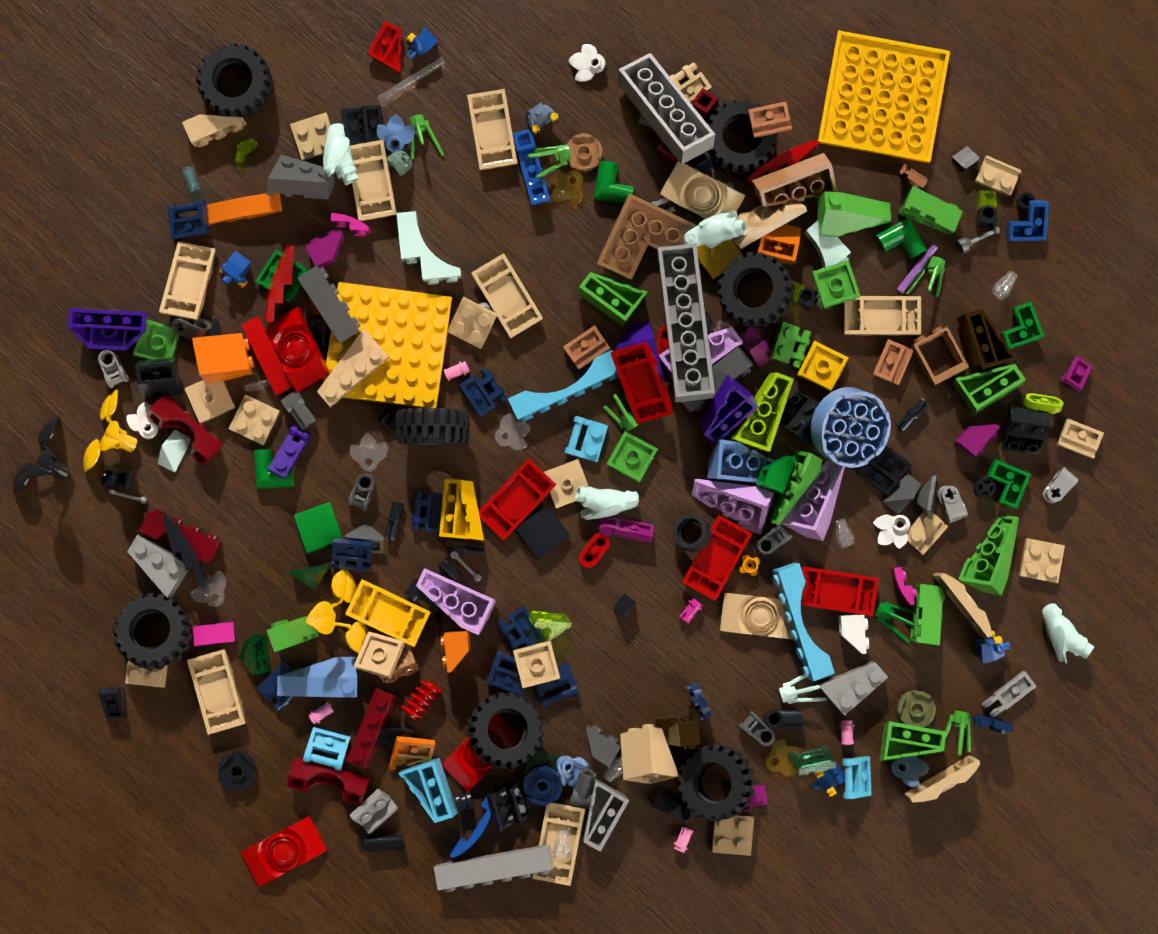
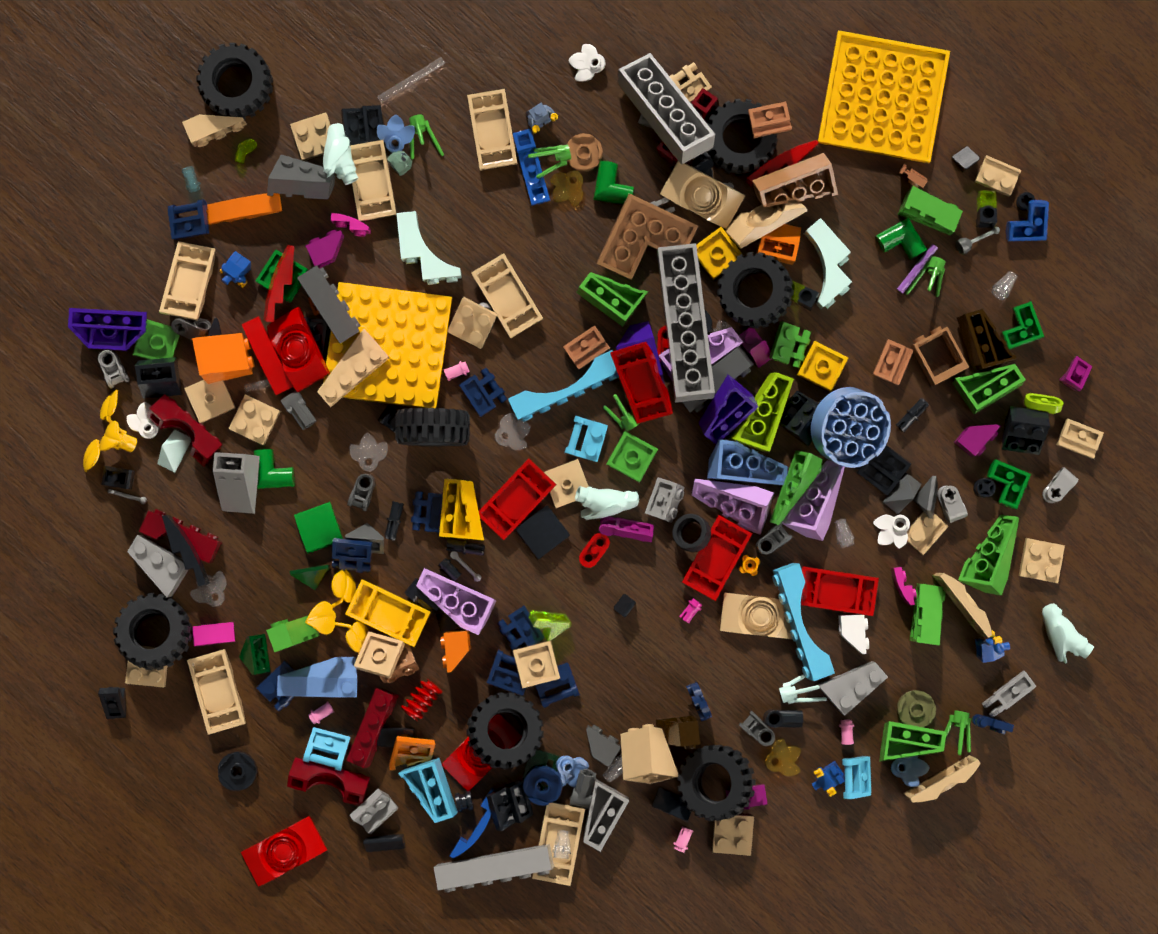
(44, 463): black plant -> none
(236, 481): none -> light grey slope
(289, 452): dark purple plate -> none
(387, 46): red wing -> none
(421, 44): blue piece -> none
(665, 500): none -> light grey bracket
(716, 230): light aqua animal -> none
(776, 474): green slope -> none
(812, 760): clear green plate -> none
(835, 284): bright green plate -> none
(848, 213): bright green wedge -> none
(883, 316): tan slope -> none
(885, 611): green plant -> none

